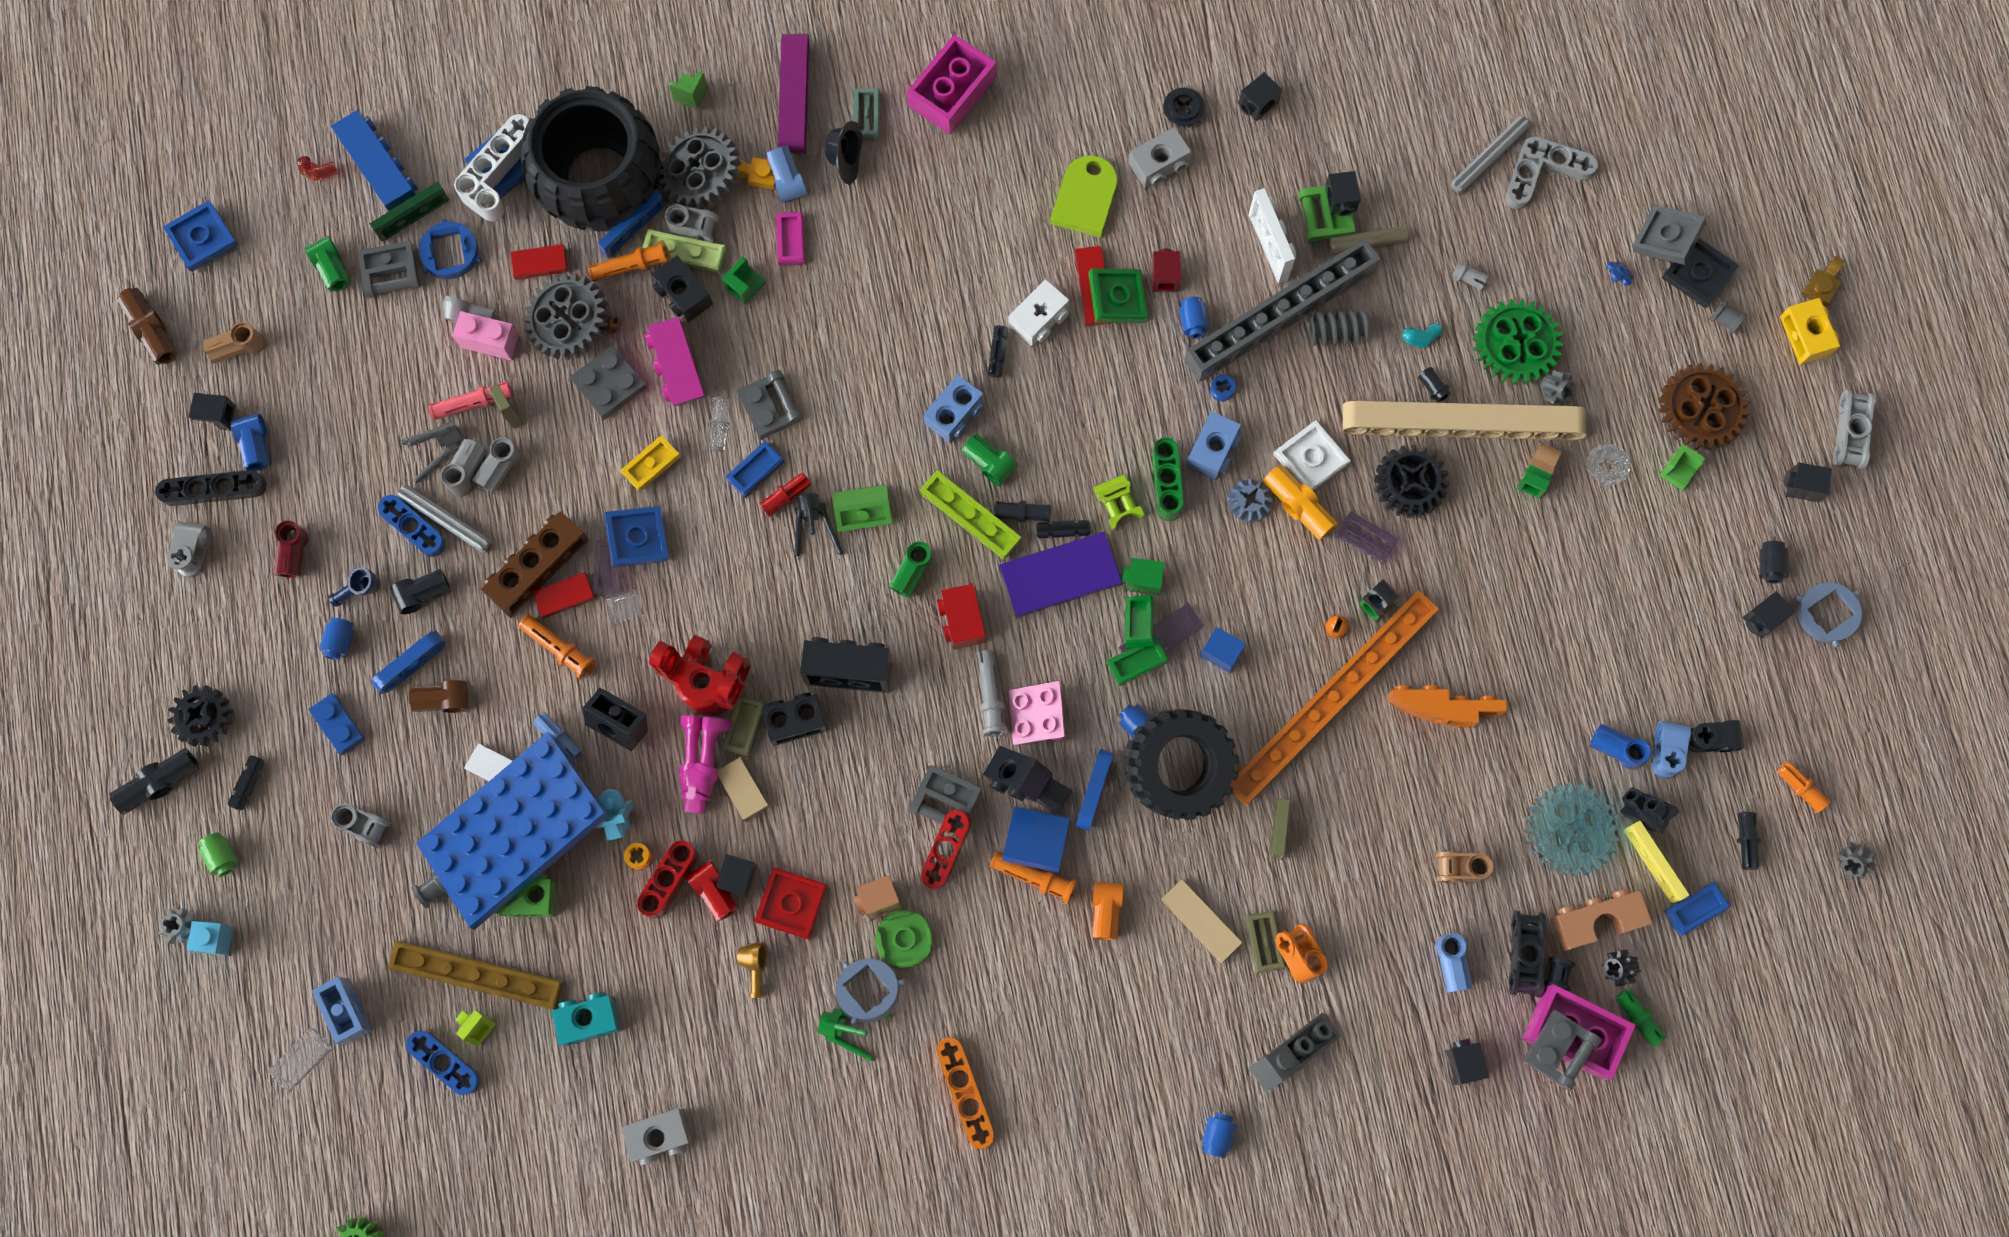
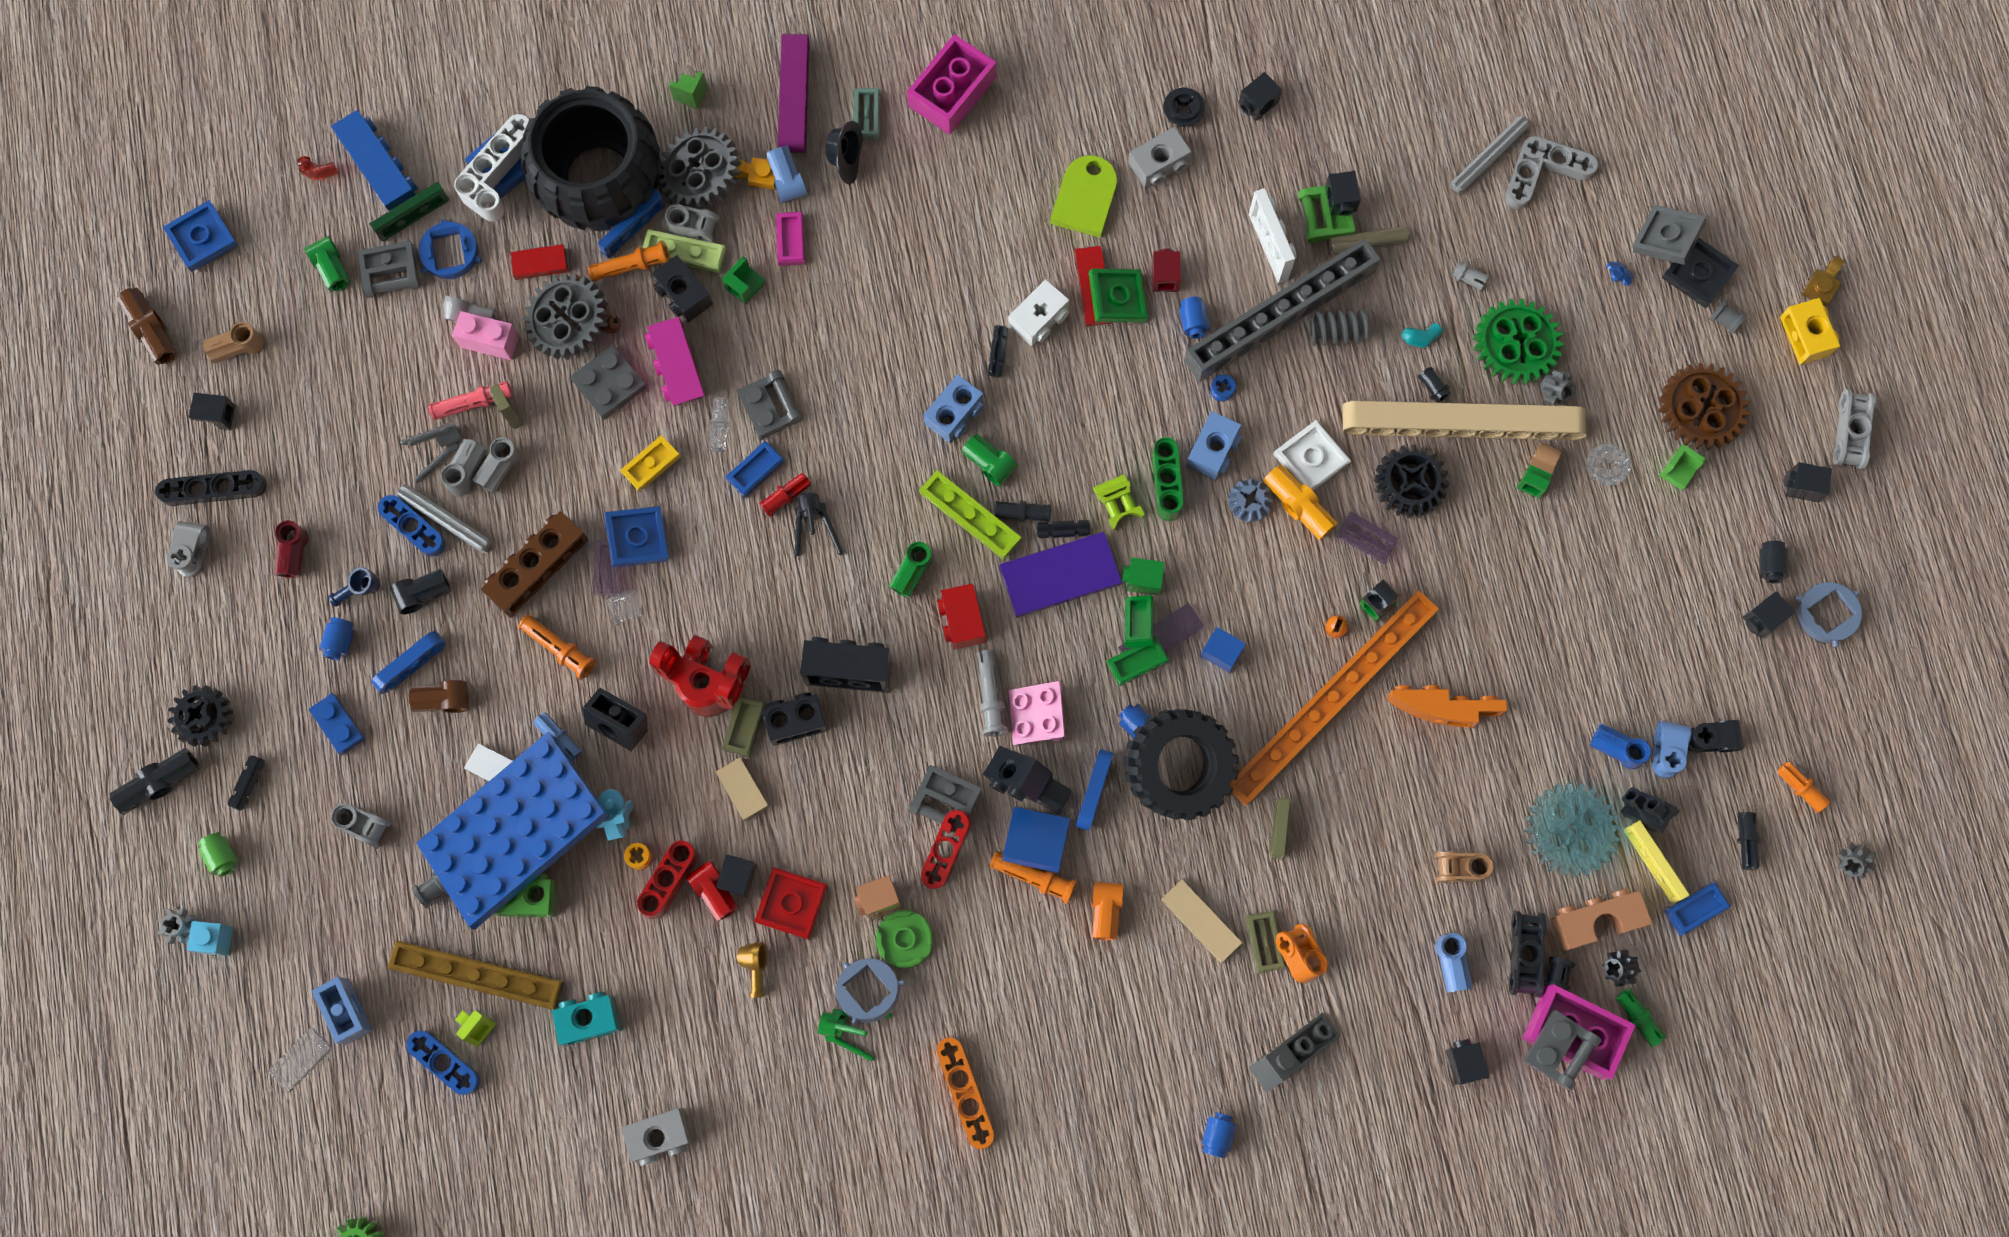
(250, 435): blue piece -> none
(563, 595): red tile -> none
(699, 777): dark pink piece -> none
(862, 508): bright green panel -> none

